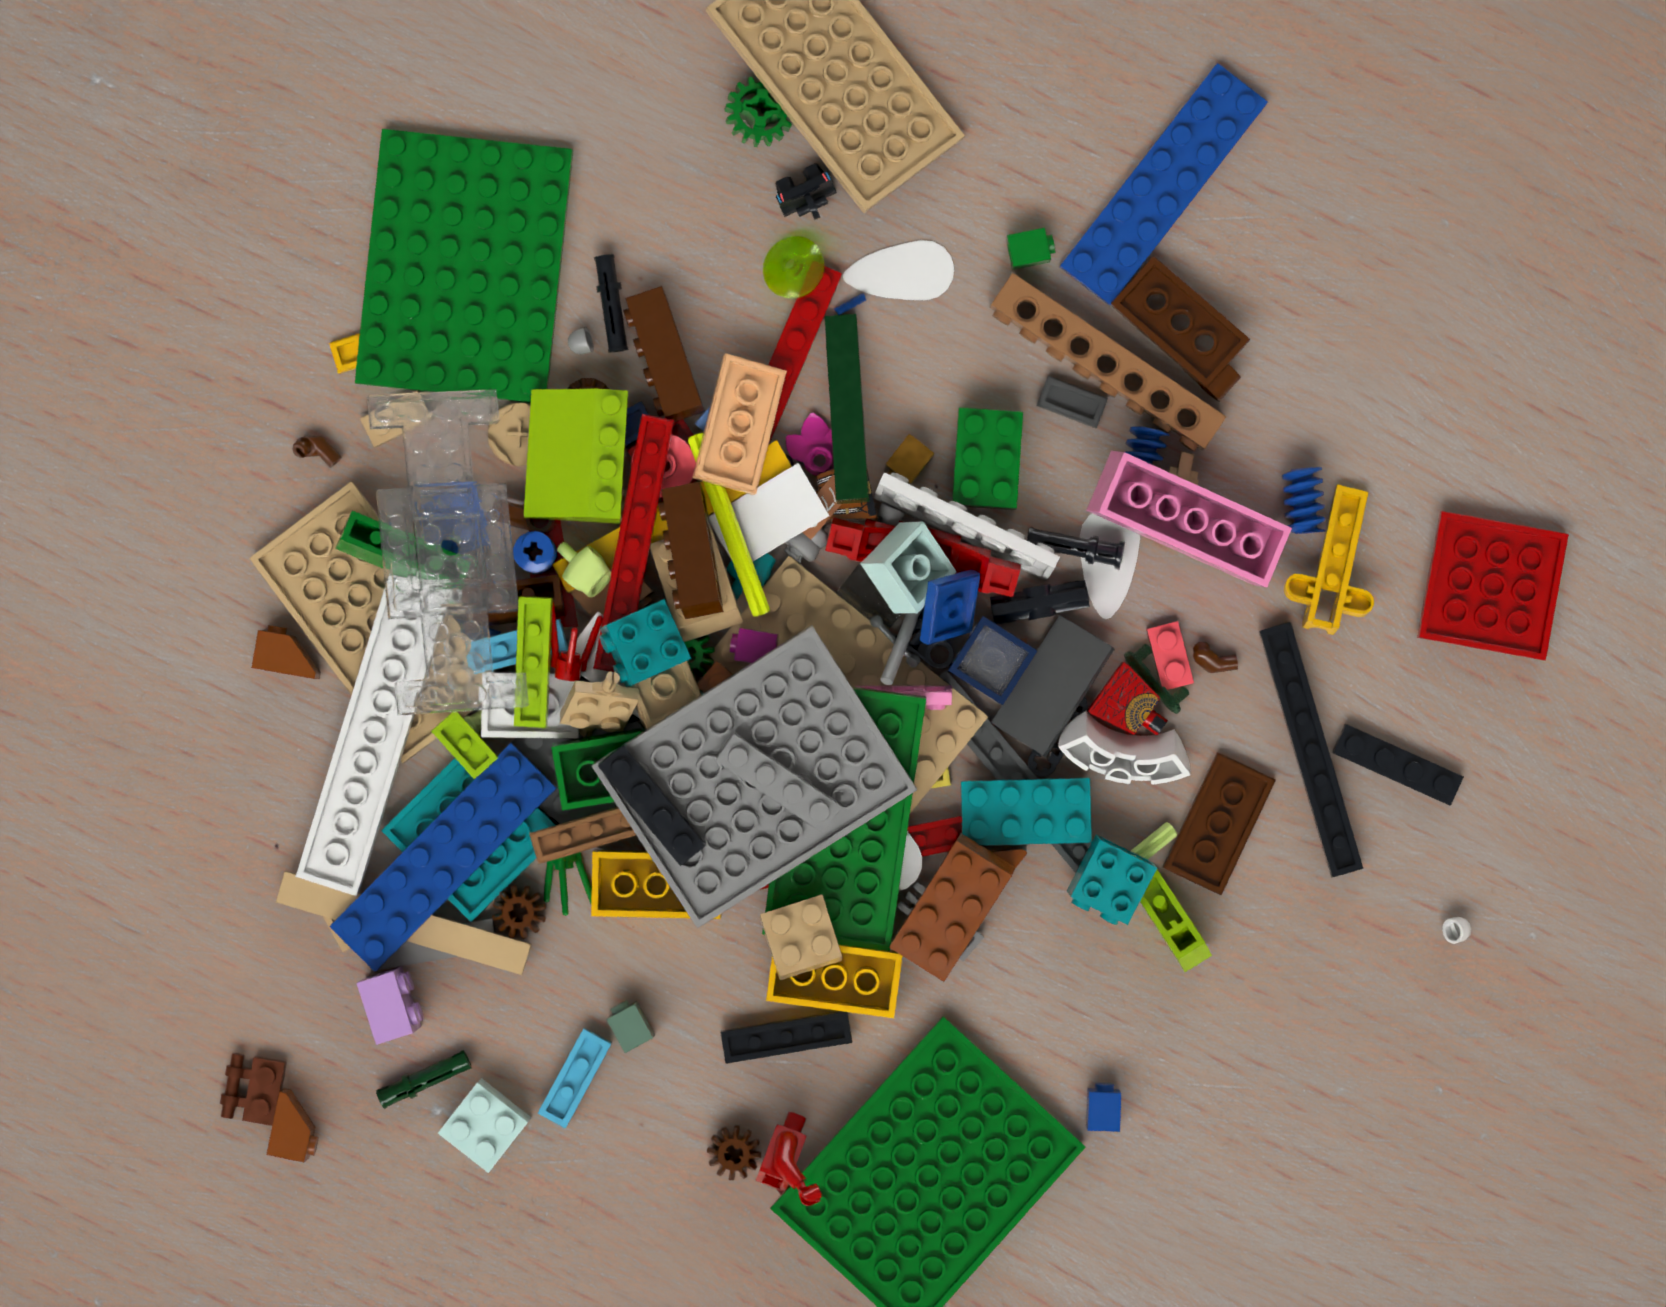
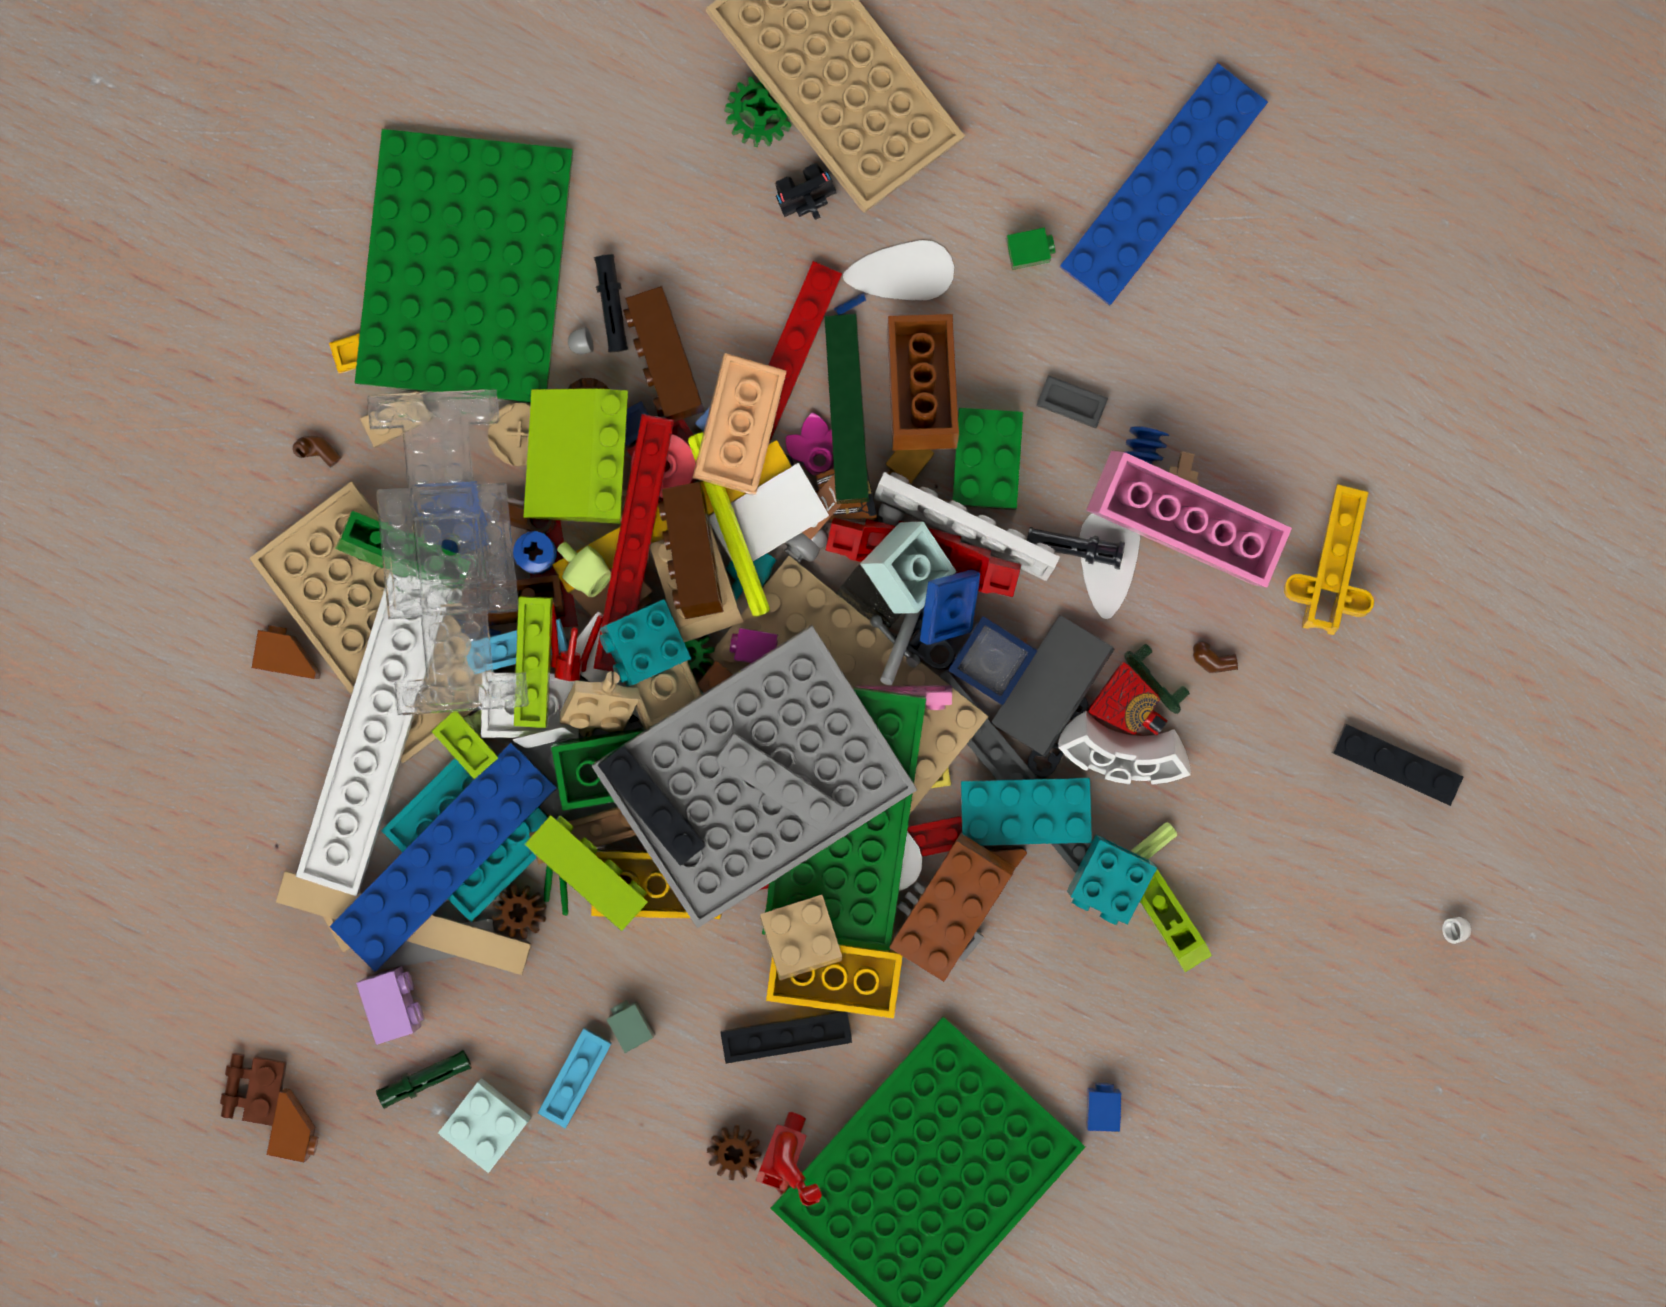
(544, 737): none -> white sticker
(586, 873): none -> lime brick
(804, 273): clear neon green dish -> none
(922, 382): none -> dark orange brick
(1040, 602): black piece -> none
(1170, 655): coral plate -> none
(1206, 418): medium nougat brick -> none
(1207, 368): reddish brown hinge -> none
(1219, 823): reddish brown tile -> none
(1304, 500): blue piece -> none
(1310, 749): black plate -> none
(1492, 585): red plate -> none

